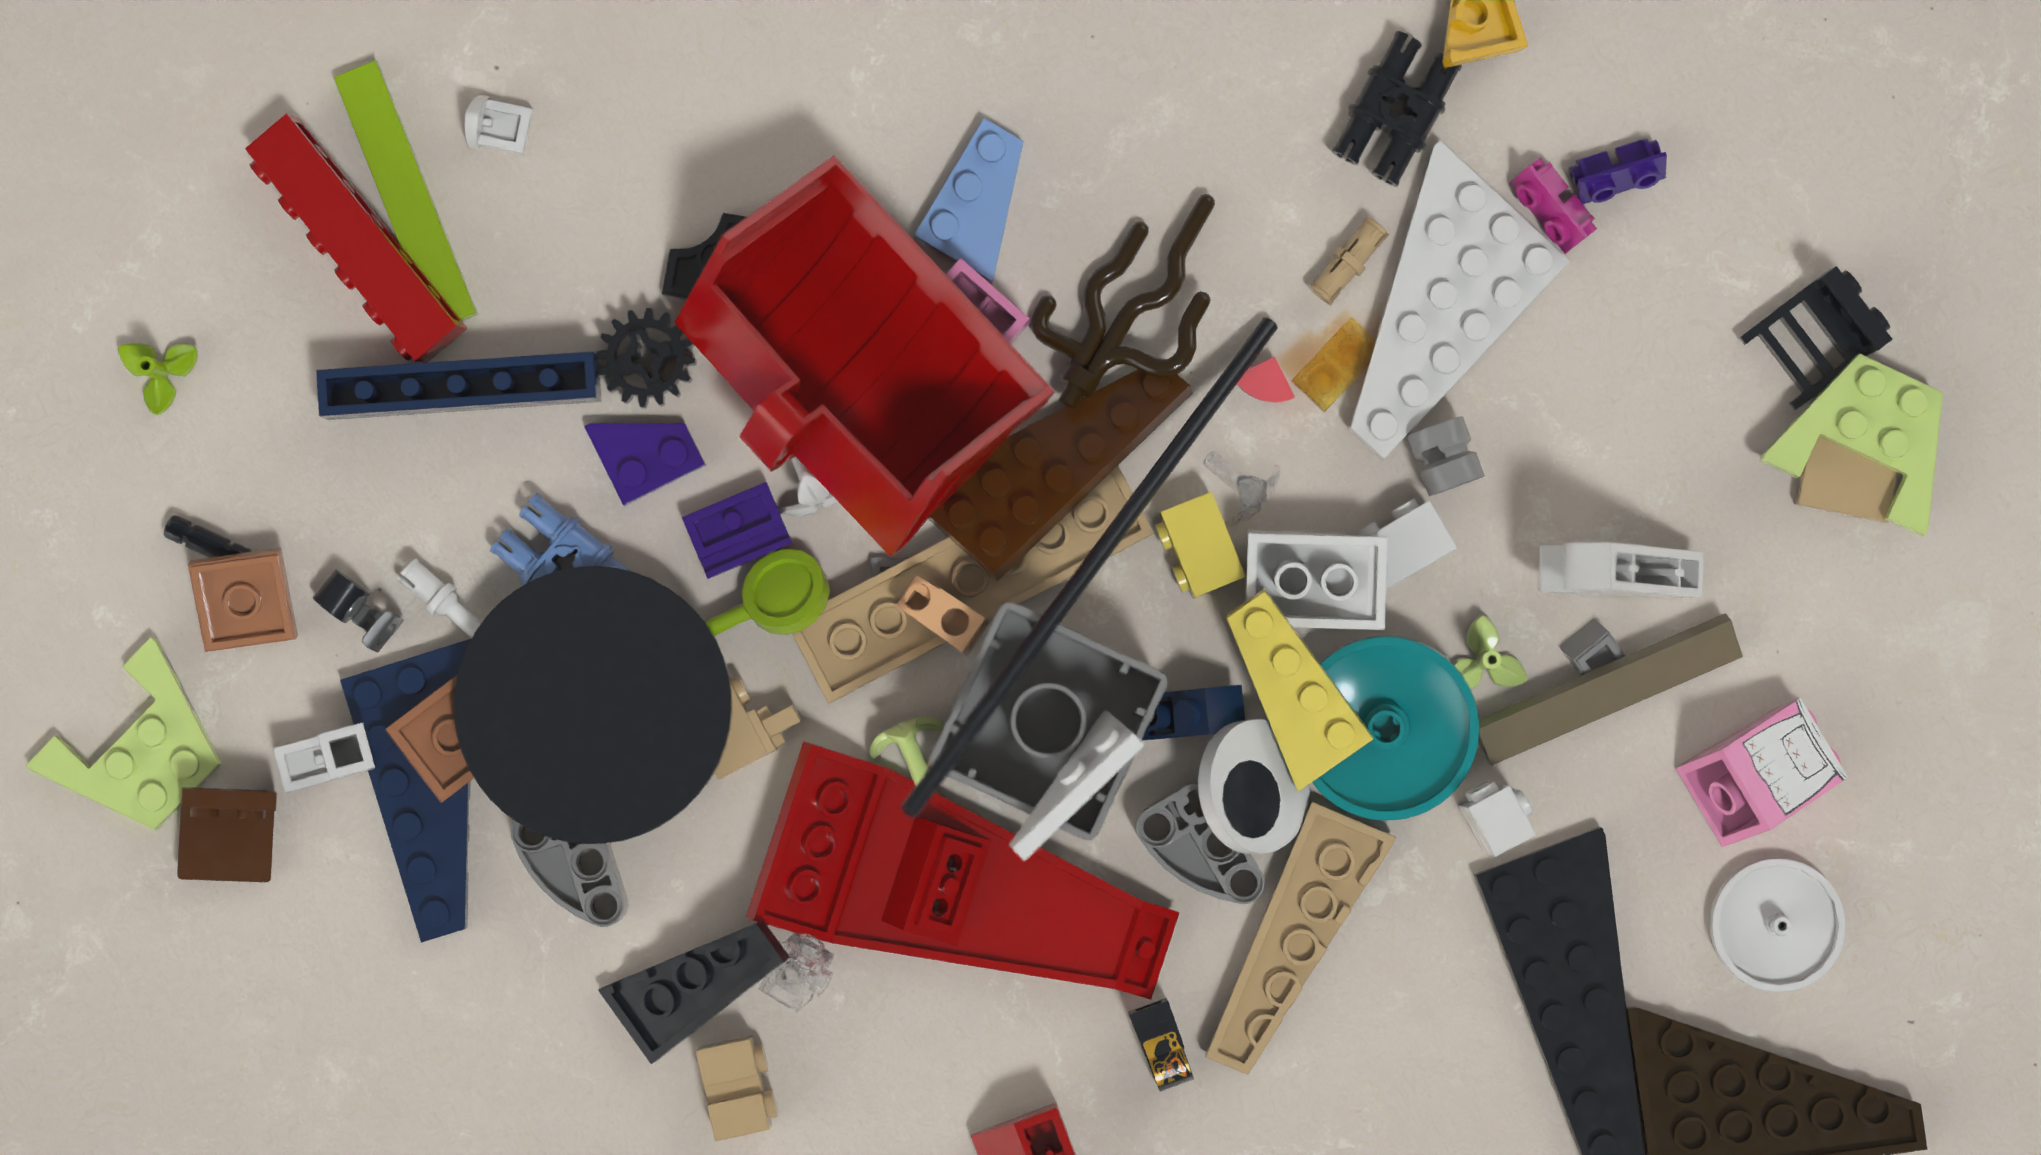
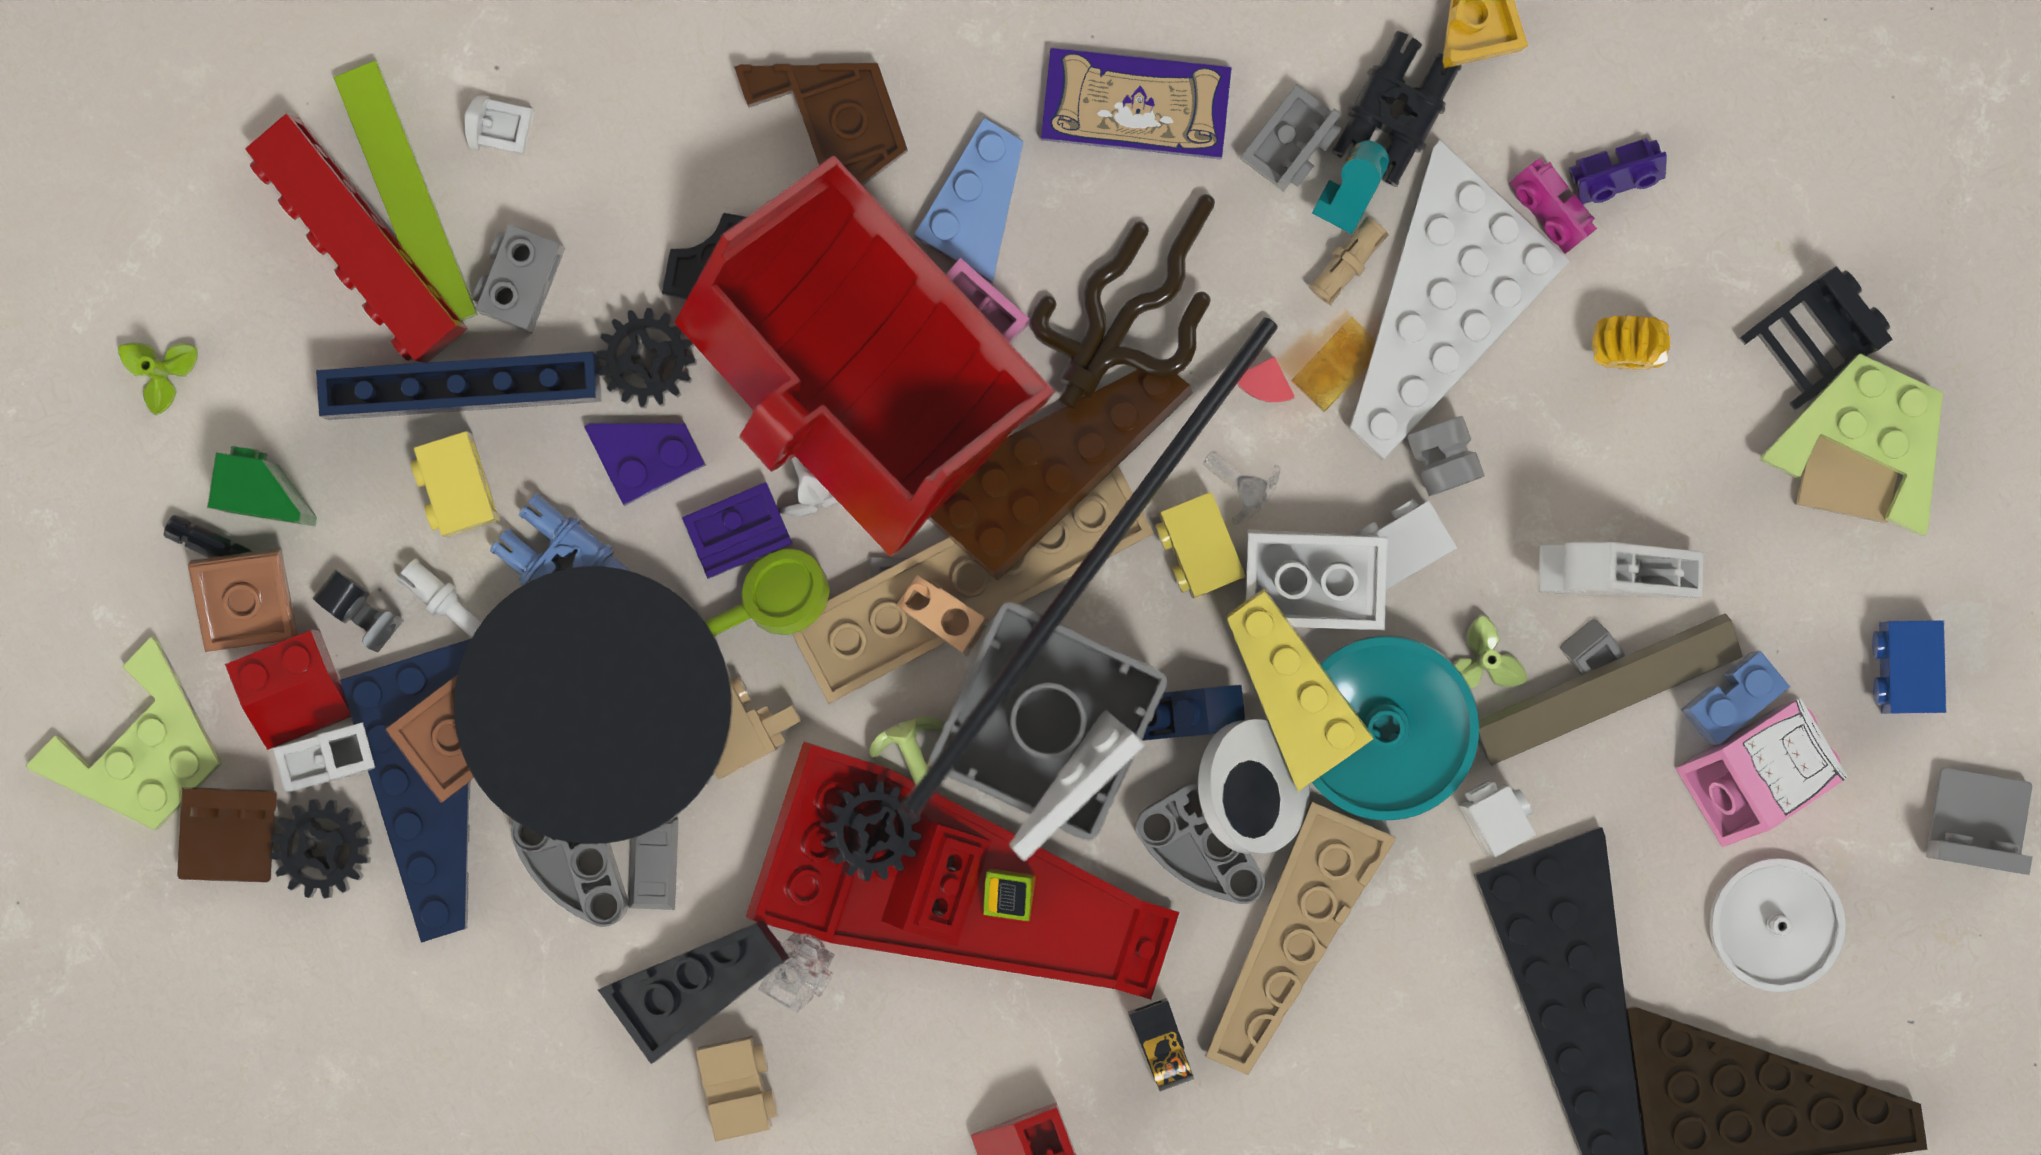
(255, 488): none -> green slope
(289, 689): none -> red slope
(331, 867): none -> black gear
(454, 485): none -> light yellow brick
(518, 278): none -> light grey brick
(654, 868): none -> light grey tile
(841, 108): none -> reddish brown wing
(860, 843): none -> black gear
(1008, 894): none -> slope
(1136, 103): none -> tile
(1291, 138): none -> light grey bracket
(1360, 177): none -> teal leg
(1631, 342): none -> yellow gear
(1751, 688): none -> medium blue brick
(1910, 667): none -> blue brick
(1980, 821): none -> light grey bracket

